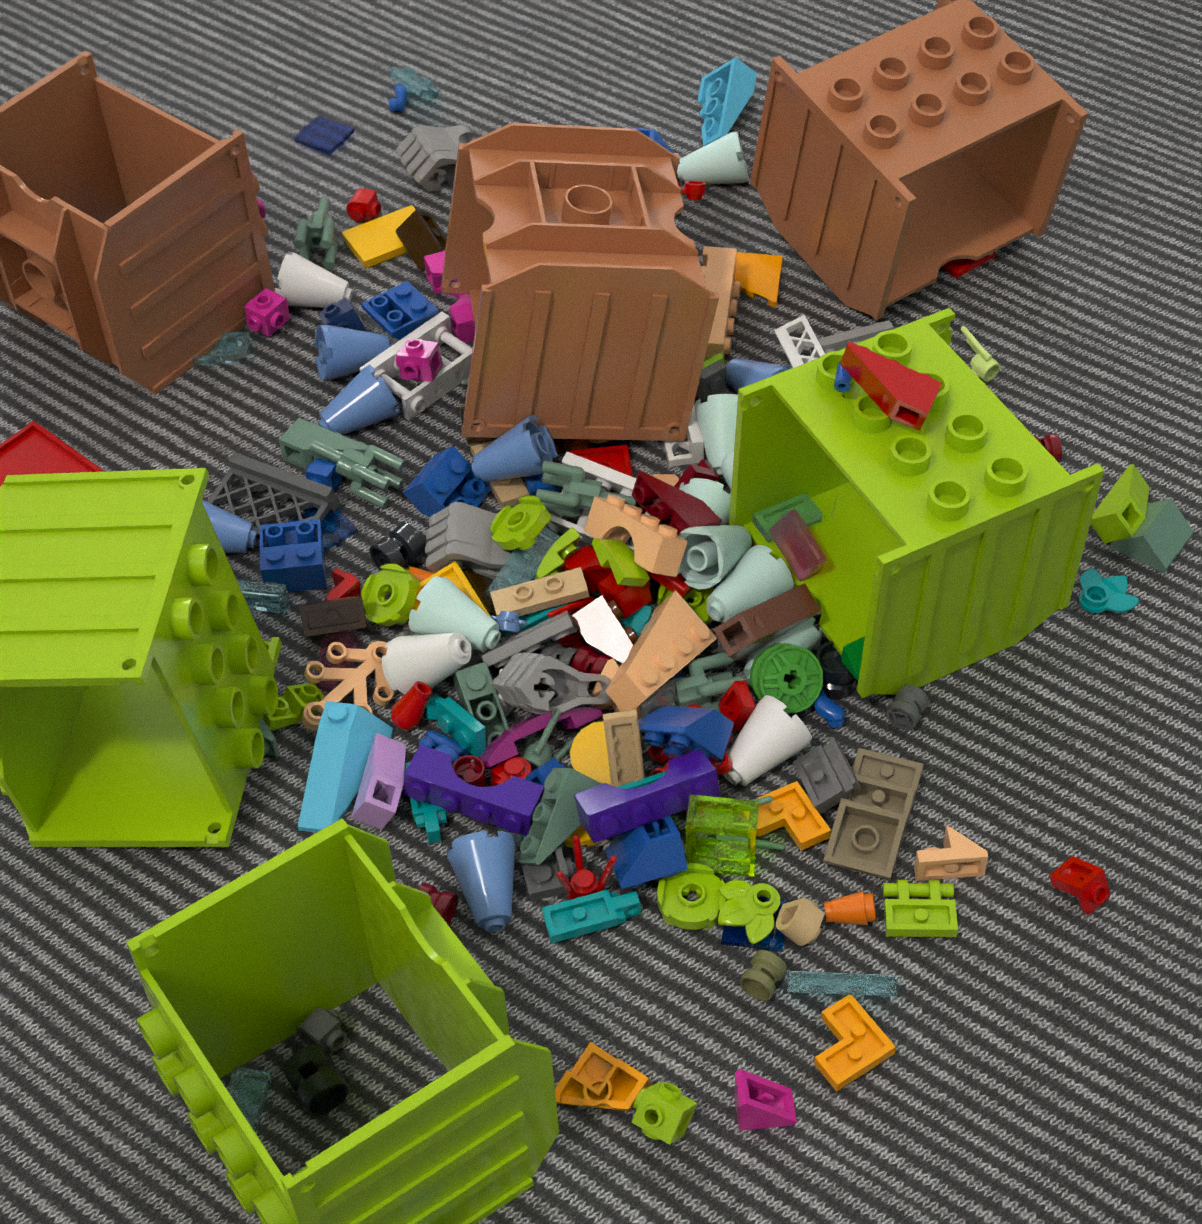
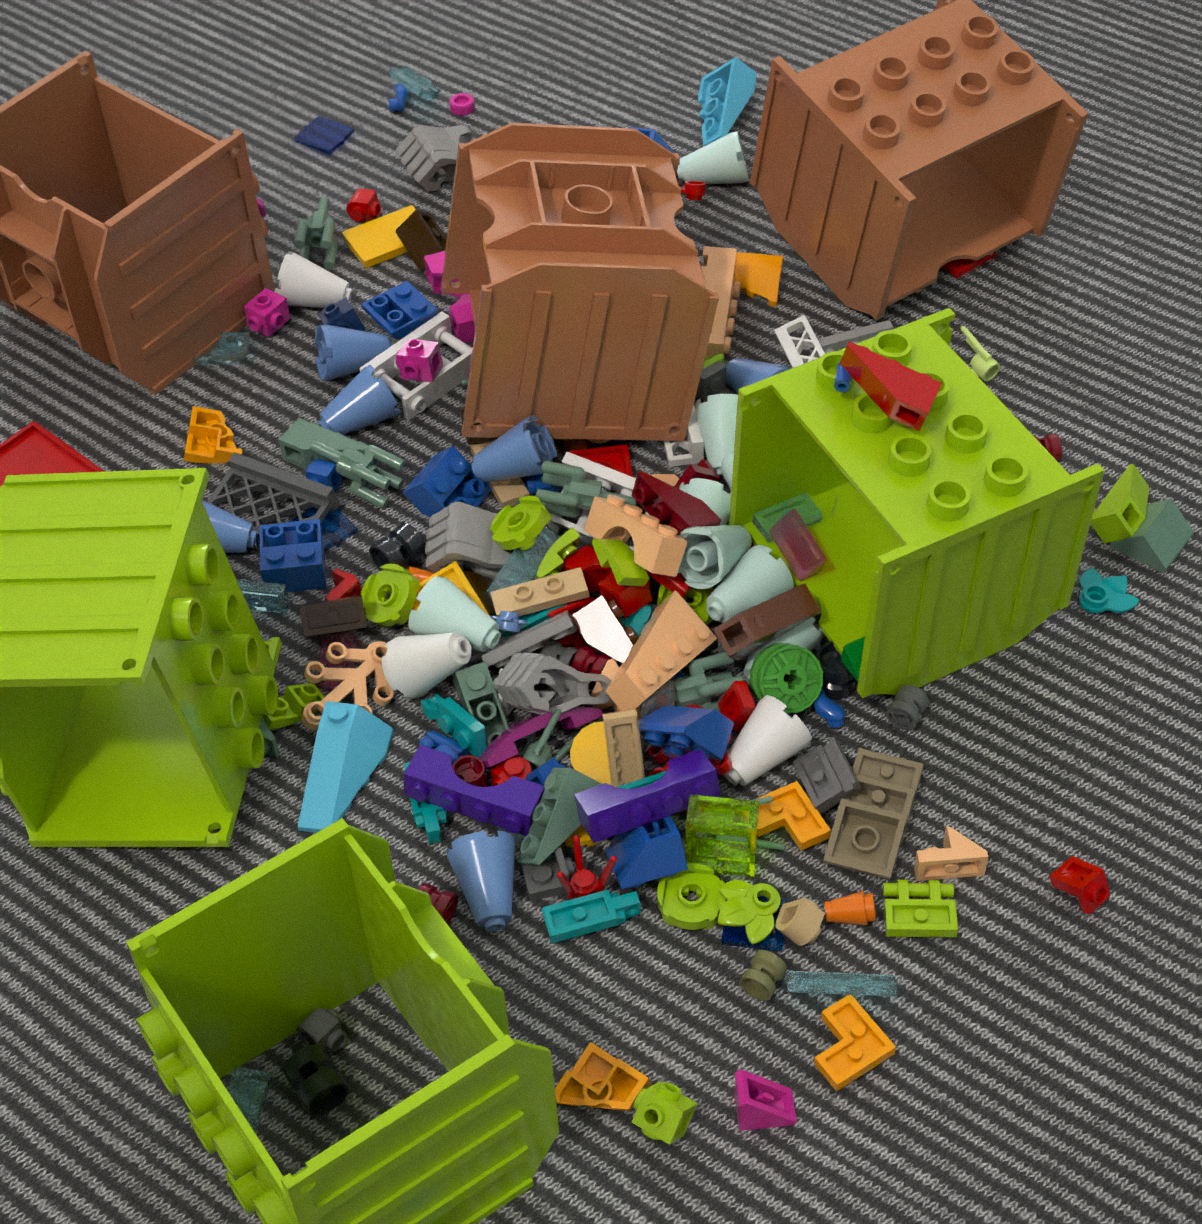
(209, 438): none -> light orange slope
(381, 782): lavender slope -> none
(411, 706): red cone -> none
(462, 104): none -> dark pink tile

